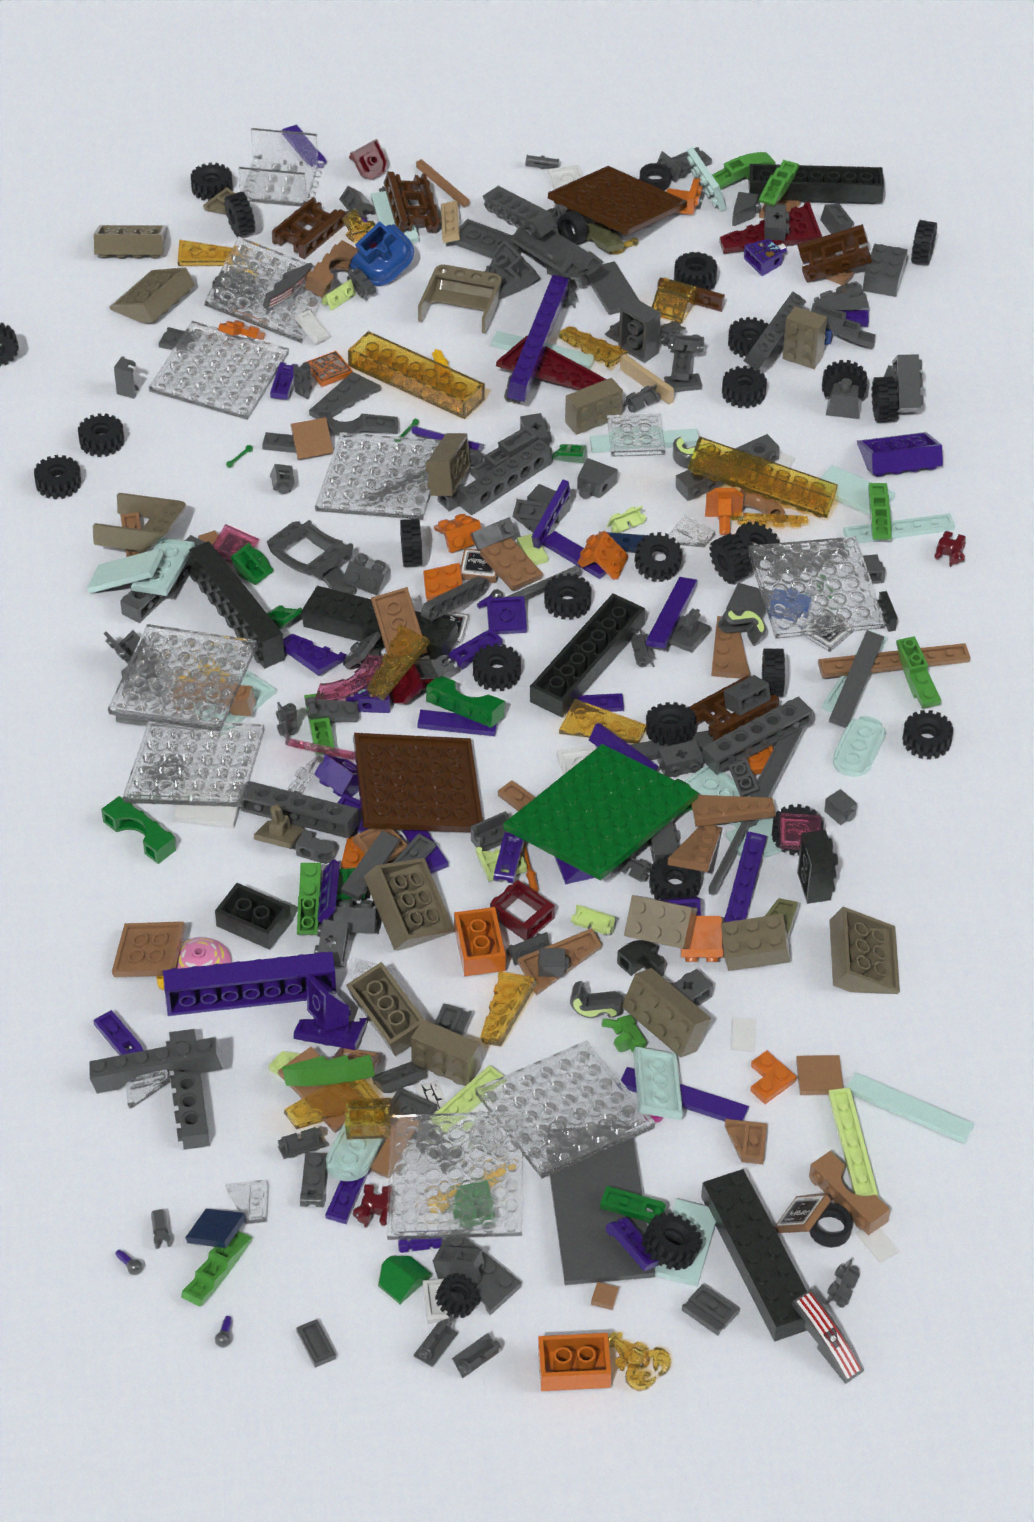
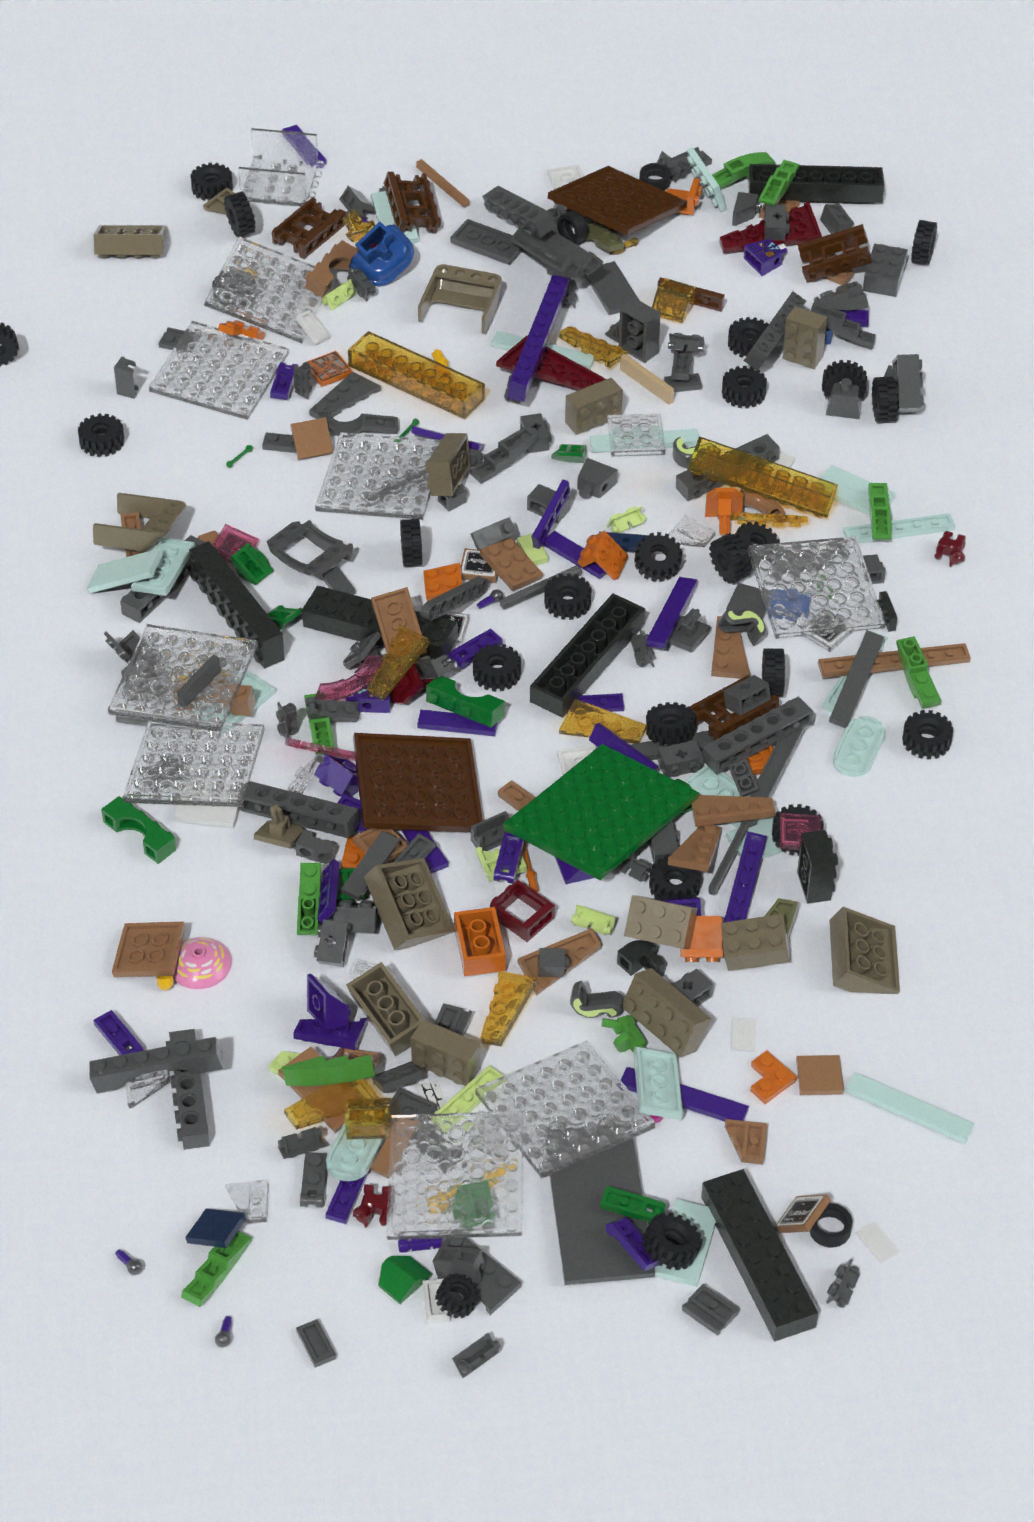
(61, 485): black tyre -> none
(154, 294): dark tan slope -> none
(160, 1227): dark grey bar -> none
(199, 681): none -> dark grey tile
(201, 254): clear yellow wing -> none
(245, 983): dark purple brick -> none
(253, 916): pearl dark grey brick -> none
(282, 482): dark grey brick -> none
(291, 283): dark grey slope -> none
(311, 656): dark purple wing -> none
(365, 573): dark grey bracket -> none
(370, 160): piece -> none
(436, 1343): dark grey hinge -> none
(450, 221): tan tile -> none
(458, 531): orange bracket -> none
(505, 477): dark grey brick -> none
(506, 615): dark purple tile -> none
(512, 268): dark grey brick -> none
(528, 946): dark grey hinge -> none
(529, 513): dark grey wing -> none
(541, 161): dark grey pin -> none
(574, 1362): orange brick -> none
(605, 1296): medium nougat tile -> none
(635, 400): dark grey hinge -> none
(638, 1357): clear yellow animal -> none
(672, 327): dark grey hinge -> none
(696, 270): black tyre -> none
(828, 1336): slope -> none
(840, 807): dark grey brick -> none
(852, 1142): yellowish green plate -> none
(866, 1211): medium nougat arch -> none
(901, 453): dark purple slope -> none

